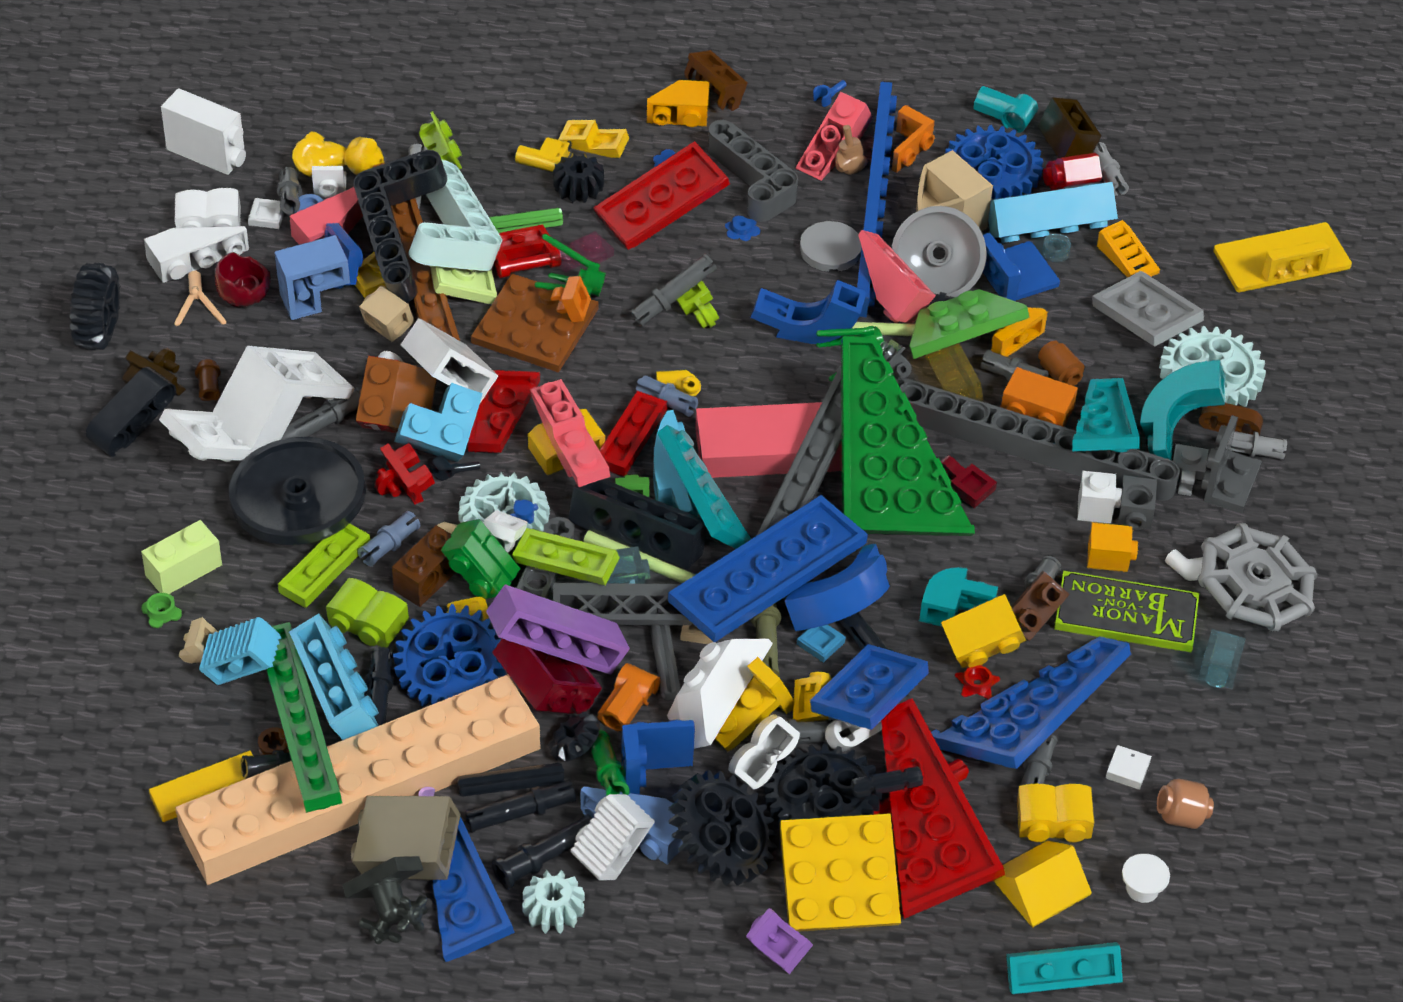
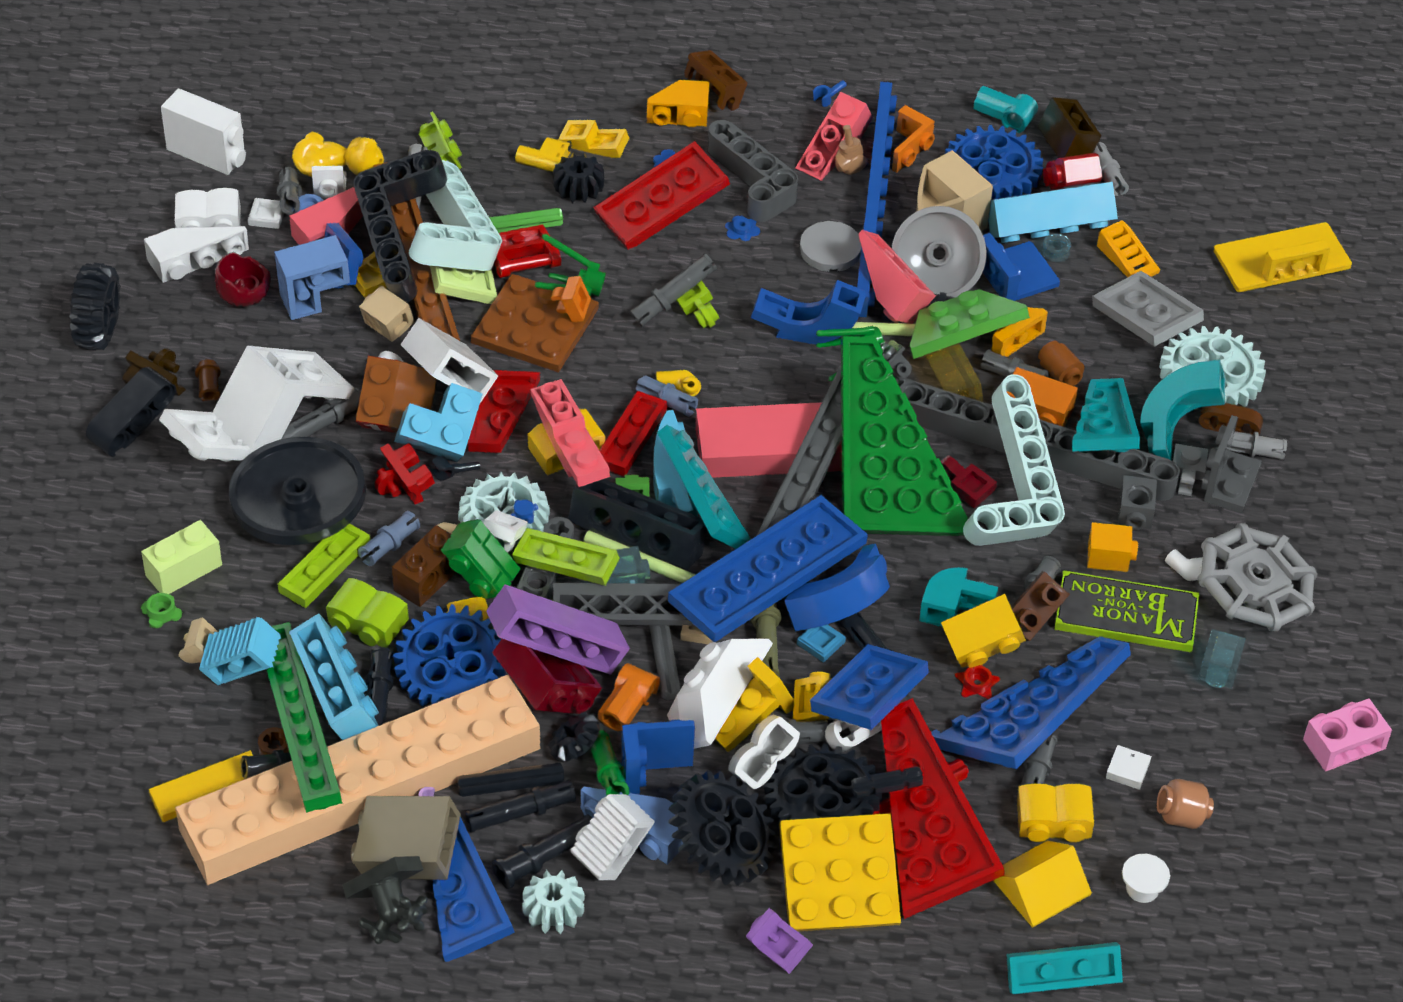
(195, 292): light nougat plant -> none
(591, 247): clear pink plate -> none
(1023, 471): none -> light aqua beam
(1098, 497): white brick -> none
(1347, 734): none -> bright pink brick

